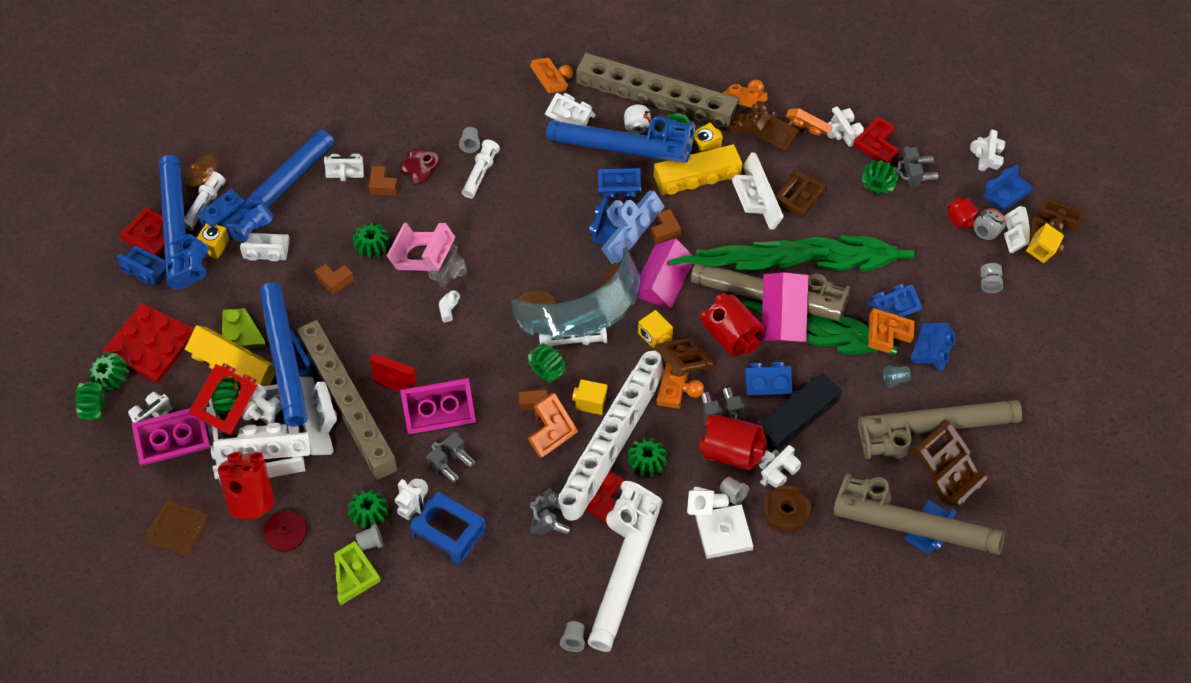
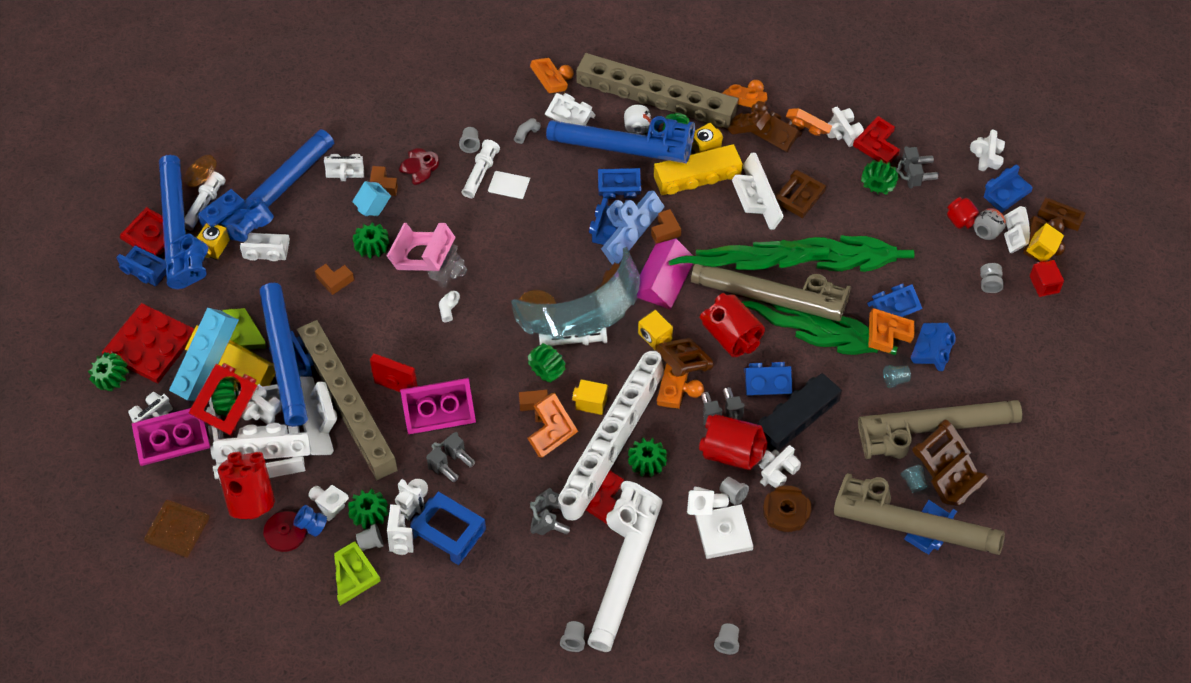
(89, 401): green gear -> none
(203, 353): none -> medium azure brick
(310, 520): none -> blue wheel
(329, 501): none -> white bracket
(371, 199): none -> medium azure brick
(399, 537): none -> white bracket
(508, 184): none -> white sticker
(524, 128): none -> light grey arm
(728, 639): none -> light grey piece
(785, 307): slope -> none
(915, 478): none -> clear light blue piece
(1046, 278): none -> red brick

